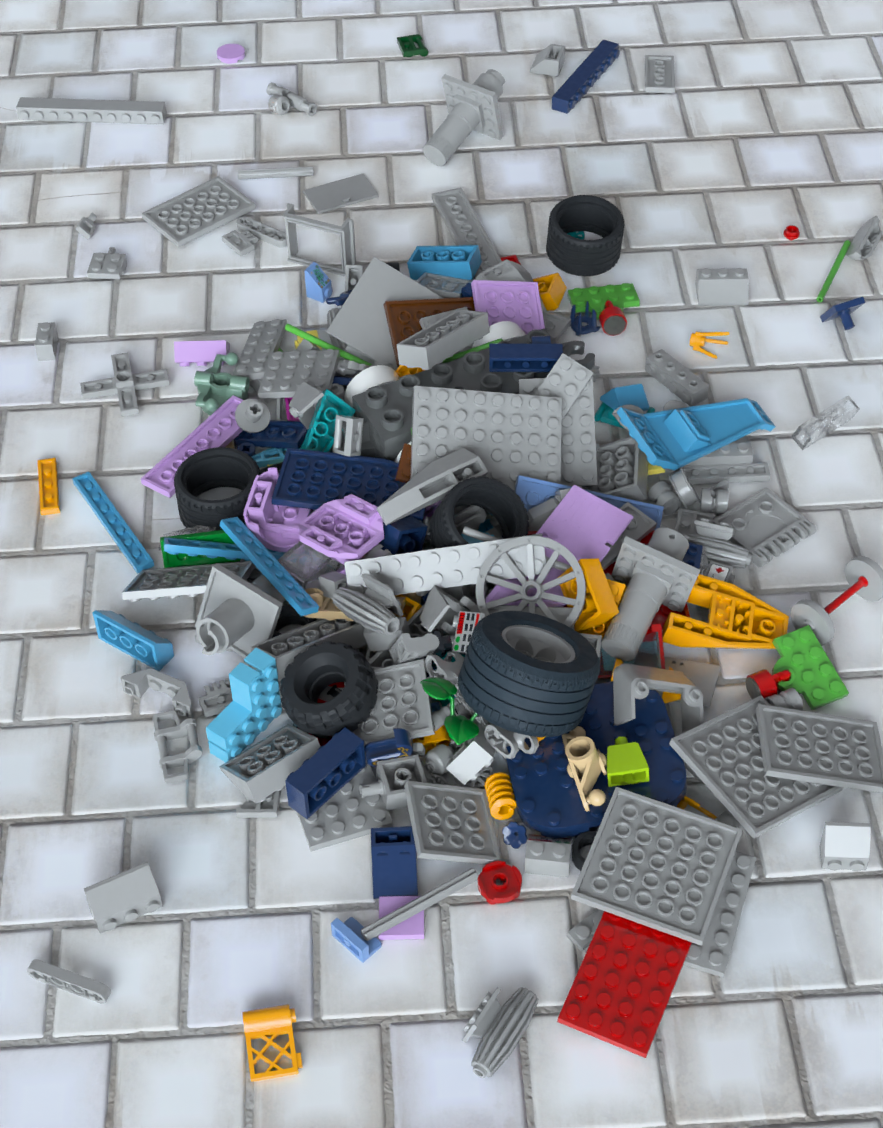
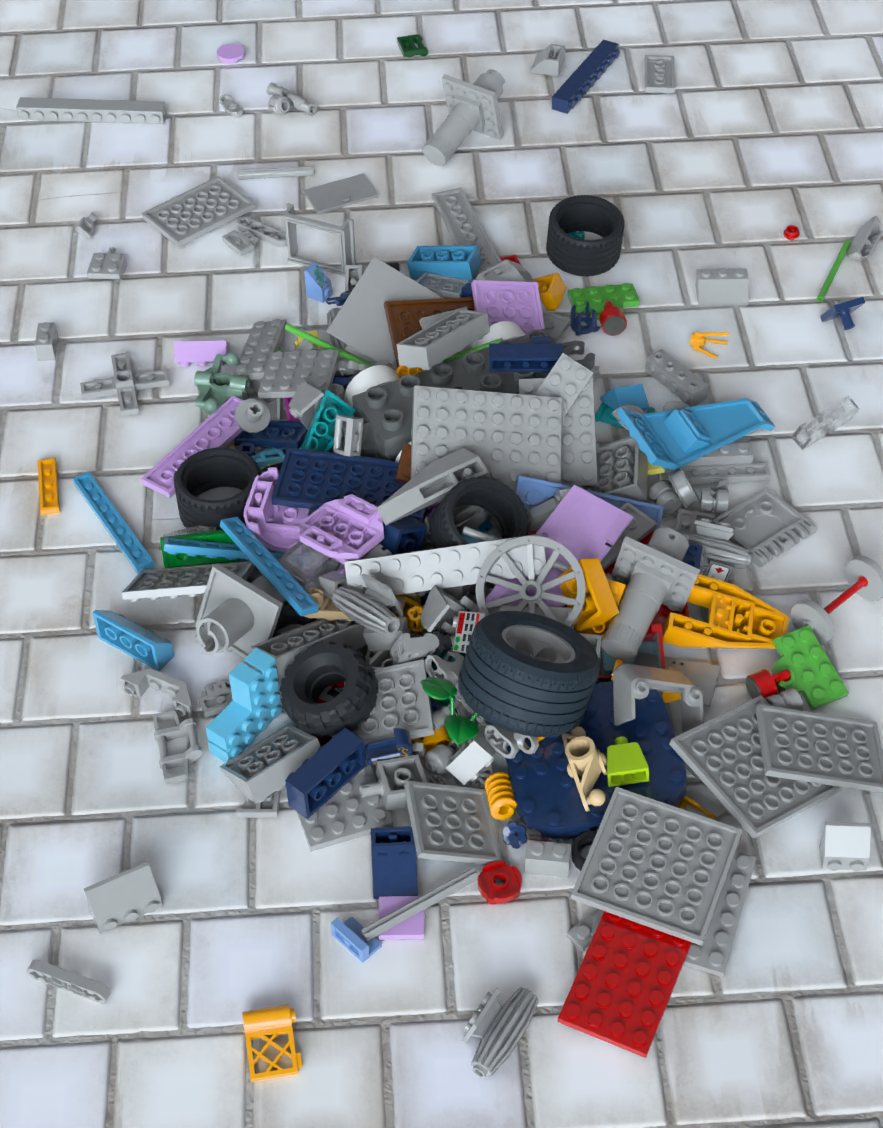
(226, 101): none -> light grey piece
(412, 615): none -> light orange bush

